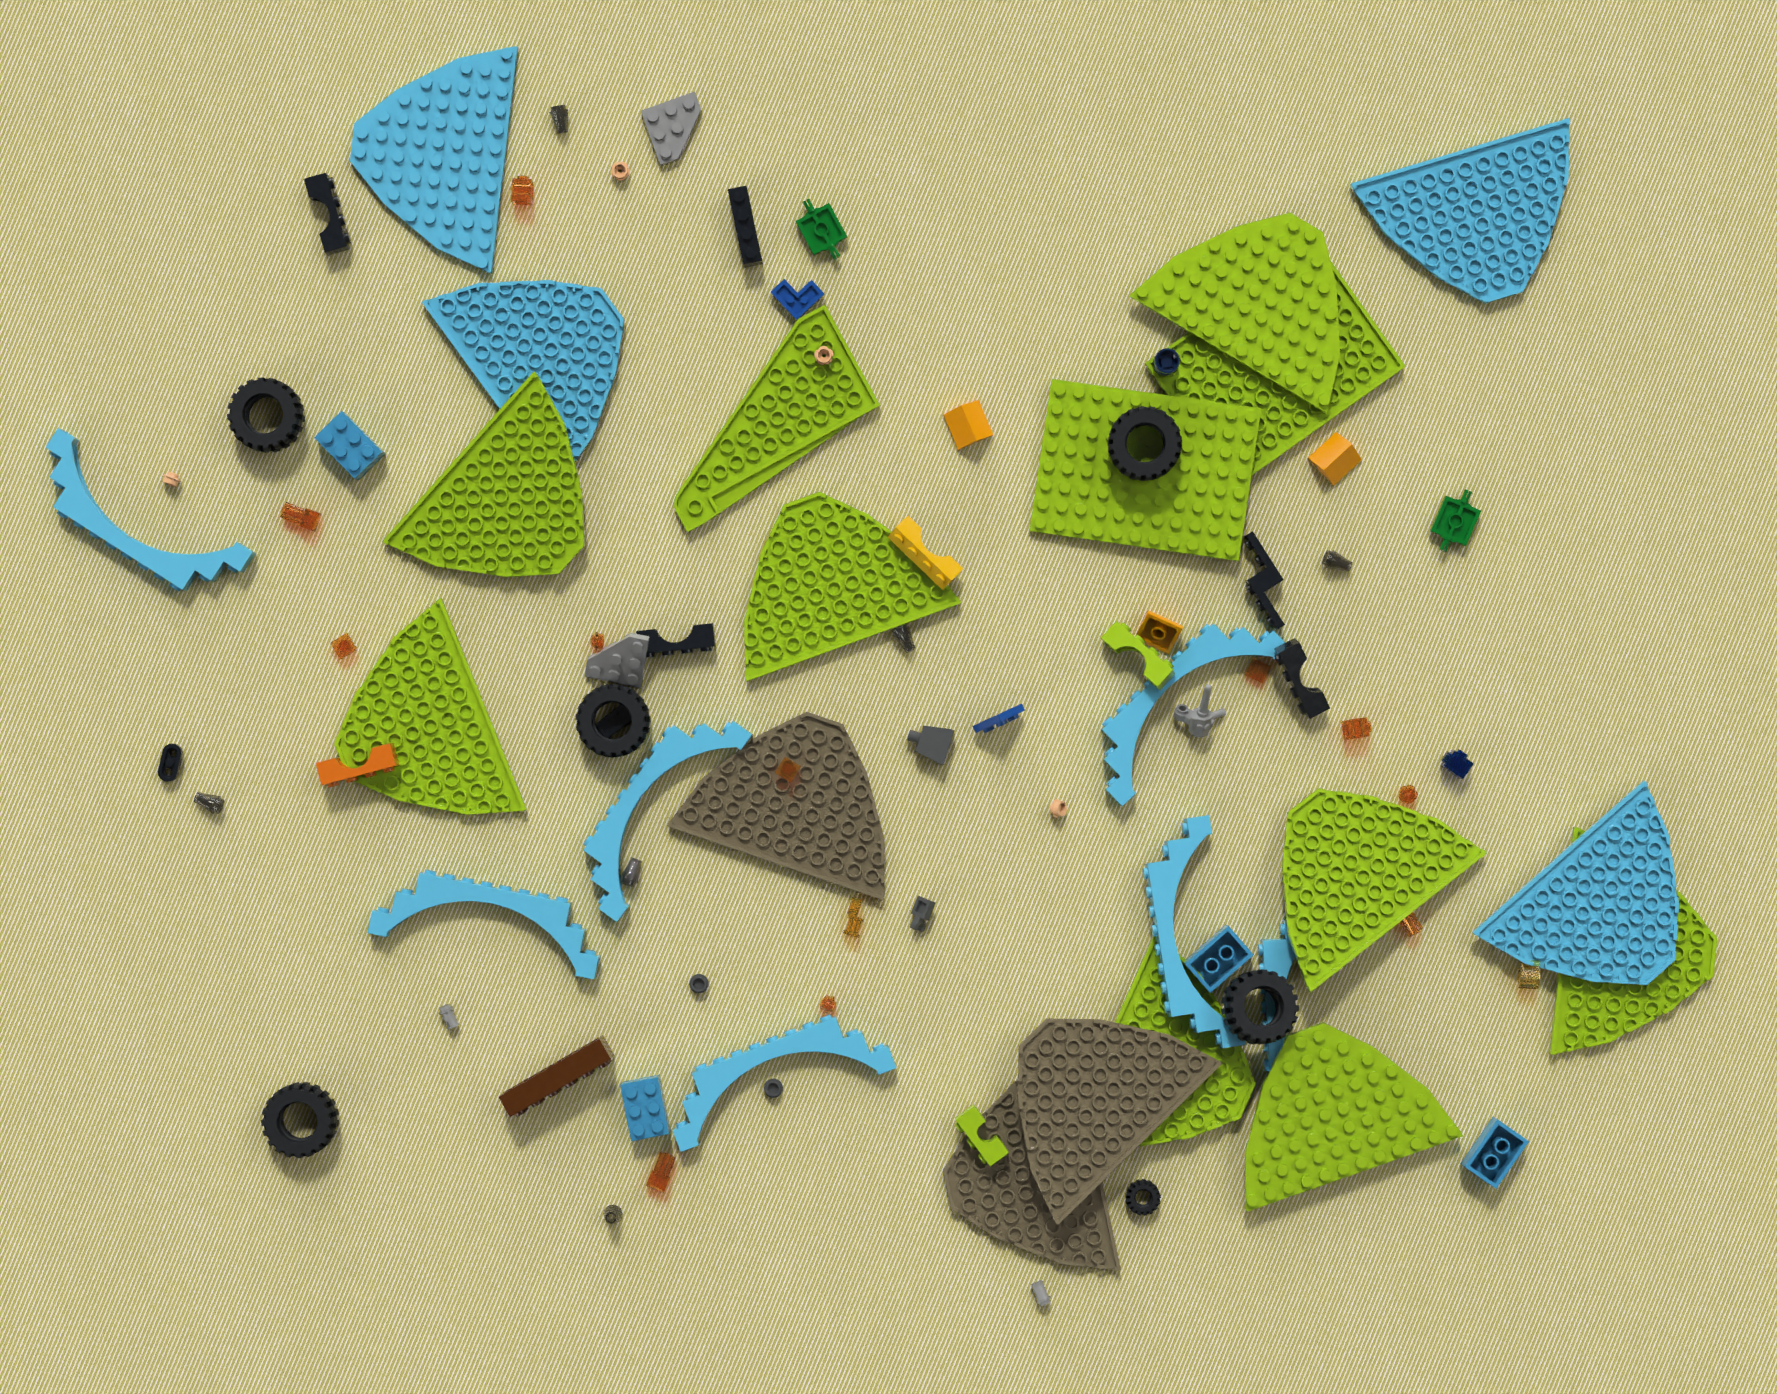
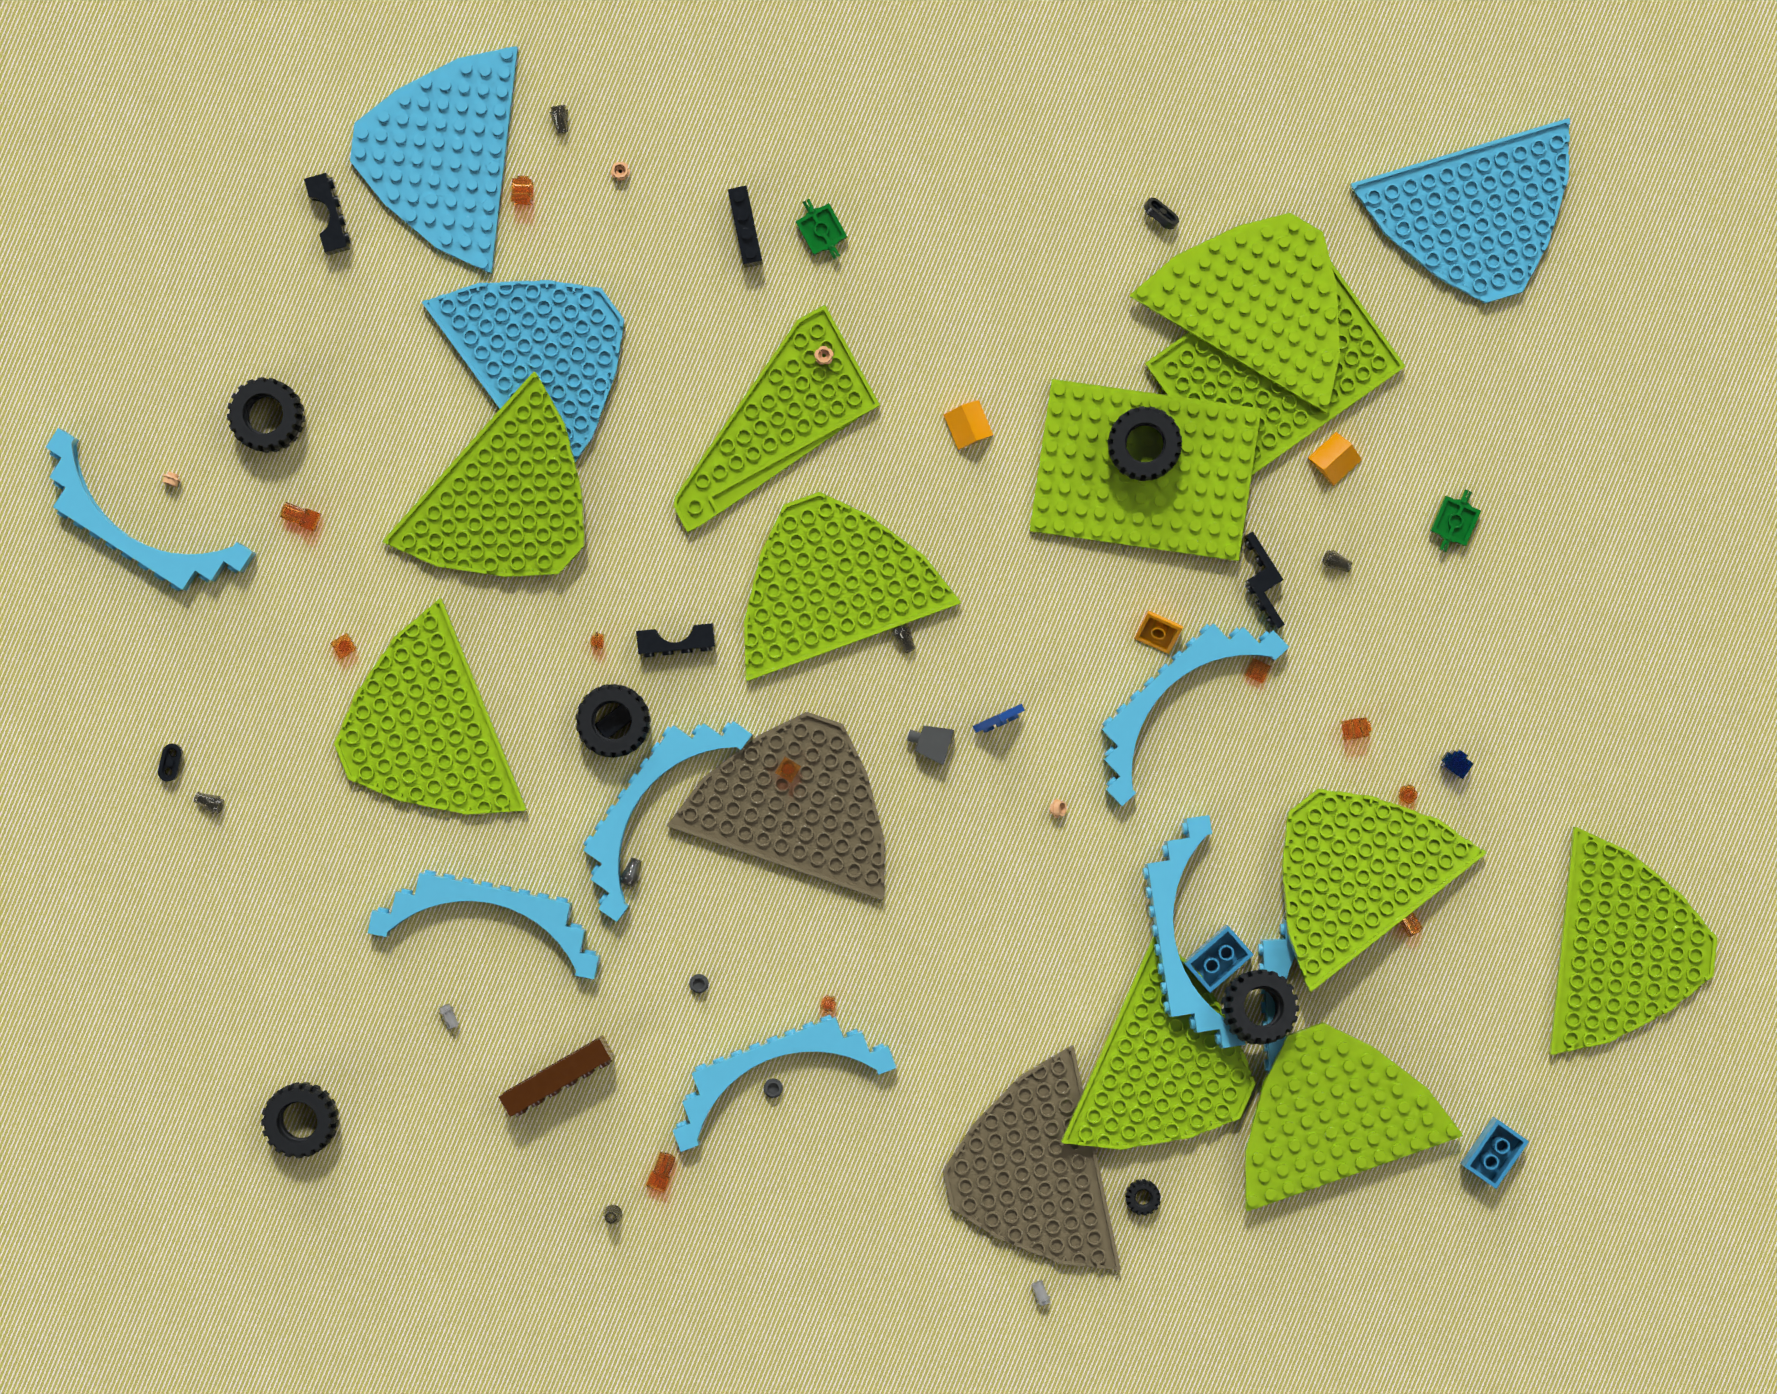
(350, 445): dark azure brick -> none
(381, 758): orange arch -> none
(620, 661): light grey plate -> none
(645, 1107): dark azure brick -> none
(671, 125): light grey plate -> none
(797, 303): blue plate -> none
(853, 922): clear yellow connector -> none
(908, 539): yellow arch -> none
(922, 911): dark grey plate -> none
(991, 1149): lime arch -> none
(1094, 1097): dark tan piece -> none
(1120, 640): lime arch -> none
(1161, 213): none -> black plate
(1166, 362): dark blue wheel -> none
(1201, 718): light grey piece -> none
(1292, 658): black arch -> none
(1529, 975): clear yellow brick -> none
(1601, 904): medium azure piece -> none

